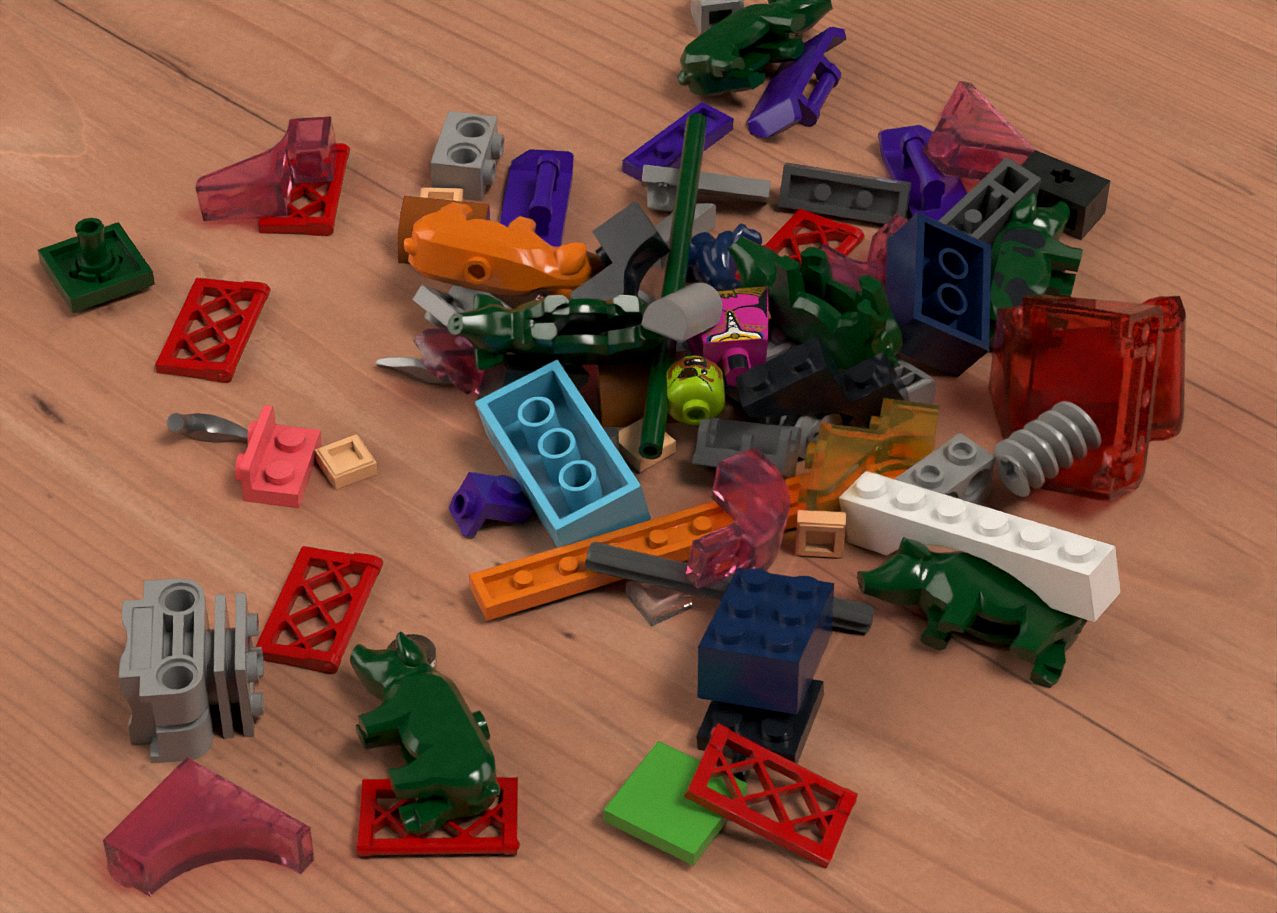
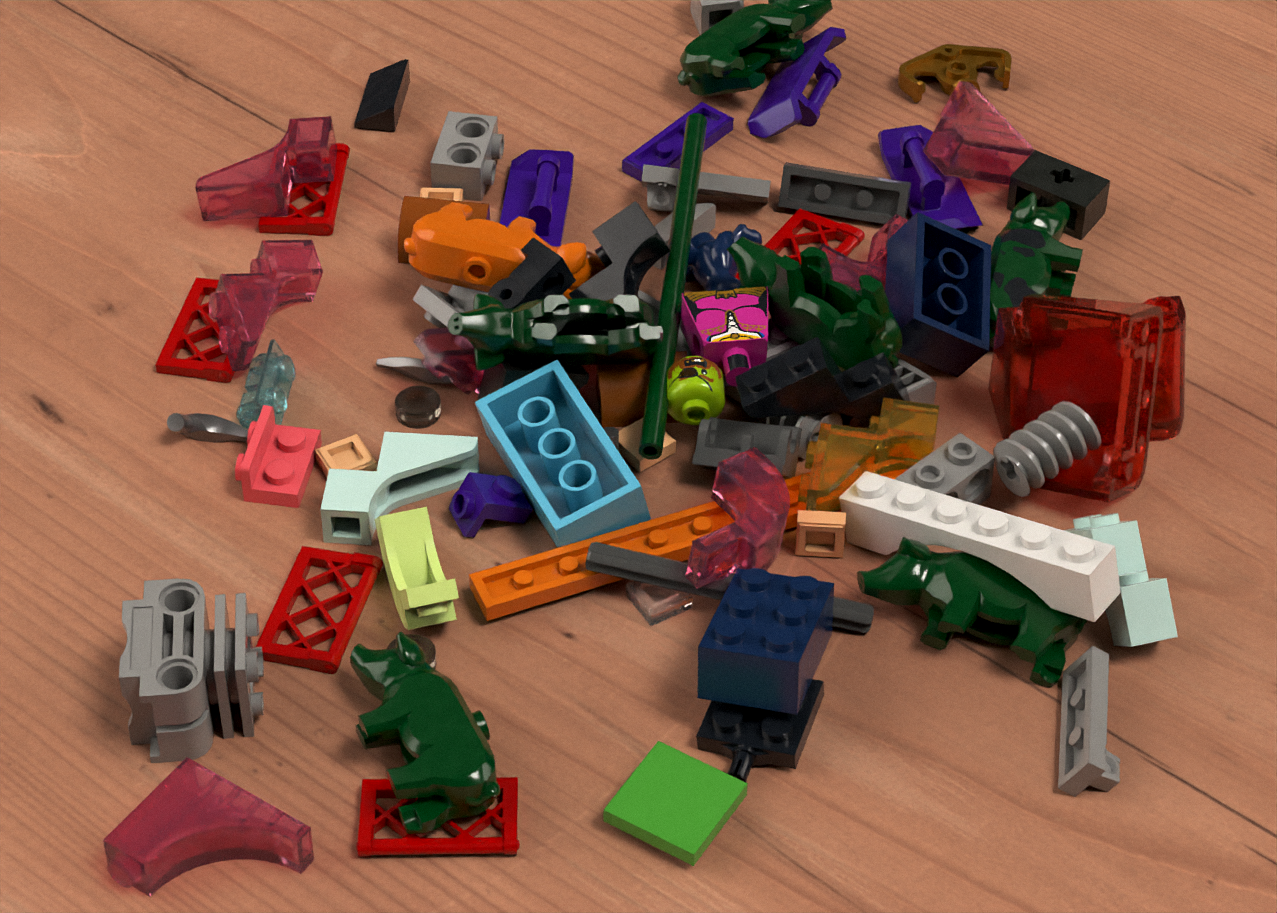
(95, 265): dark green plate -> none
(244, 301): none -> clear pink arch
(267, 384): none -> clear light blue hinge
(384, 97): none -> black slope
(407, 471): none -> light aqua arch
(414, 570): none -> yellowish green arch
(418, 407): none -> clear smoke tile
(535, 278): none -> black leg
(684, 312): light grey brick -> none
(739, 813): red window -> none
(950, 65): none -> pearl gold piece
(990, 203): dark grey slope -> none
(1084, 726): none -> light grey hinge
(1144, 606): none -> light aqua arch

